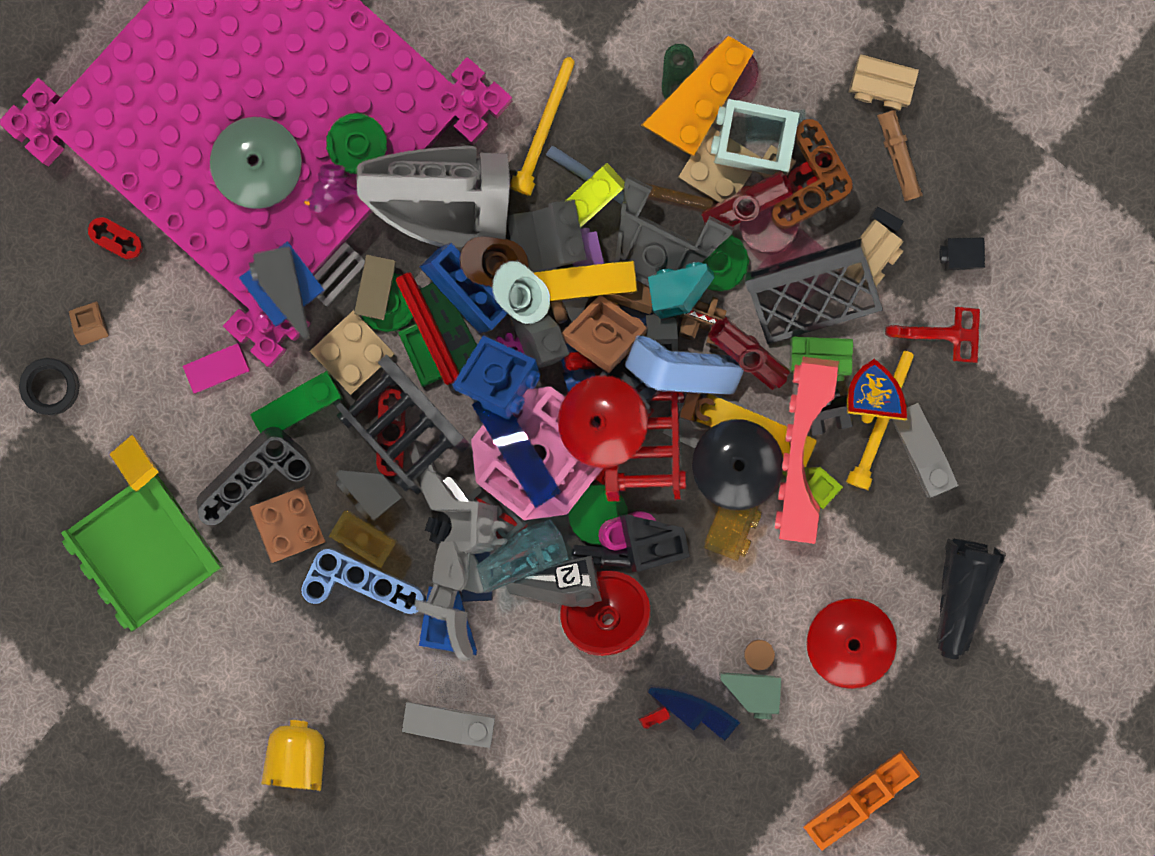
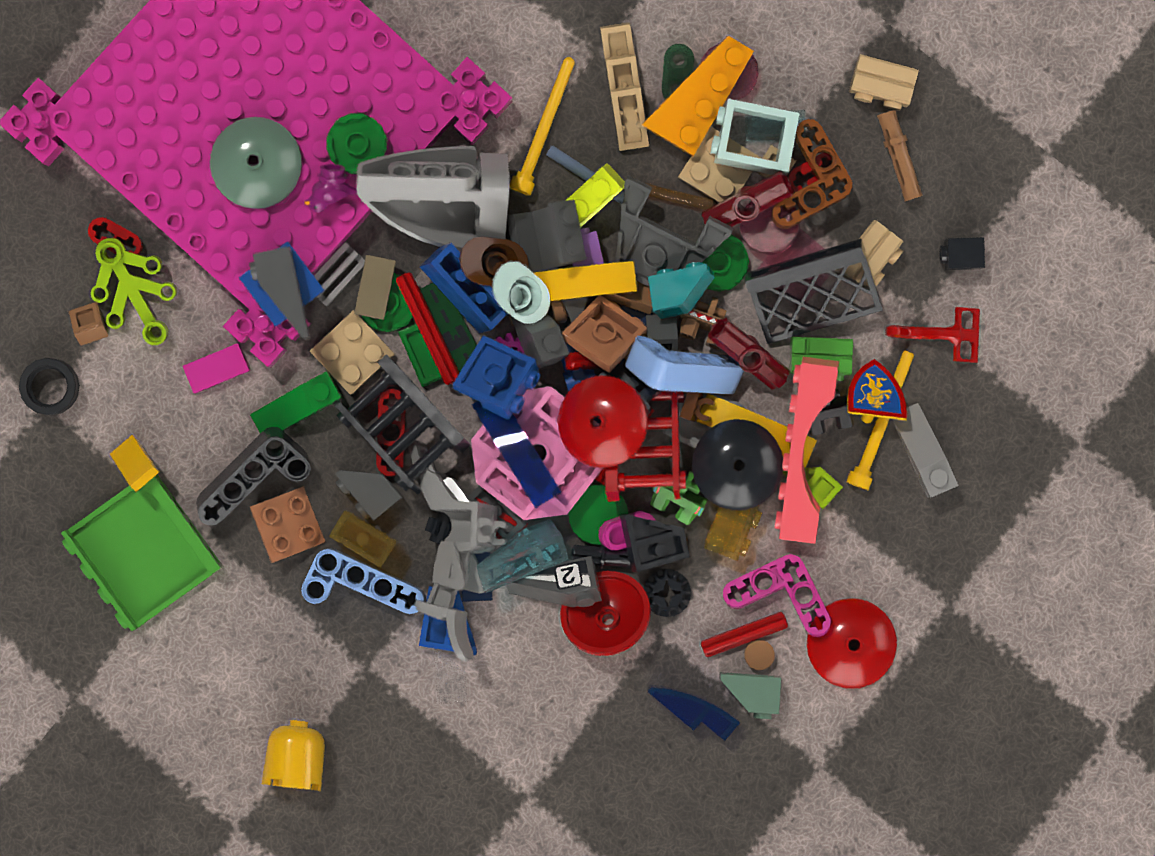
(130, 286): none -> lime plant
(449, 724): light grey slope -> none
(624, 86): none -> tan slope
(657, 716): red tile -> none
(677, 582): none -> black gear
(690, 502): none -> bright green hips
(744, 634): none -> red axle
(780, 581): none -> dark pink beam
(861, 800): orange slope -> none
(888, 220): black tile -> none
(966, 589): black cone -> none

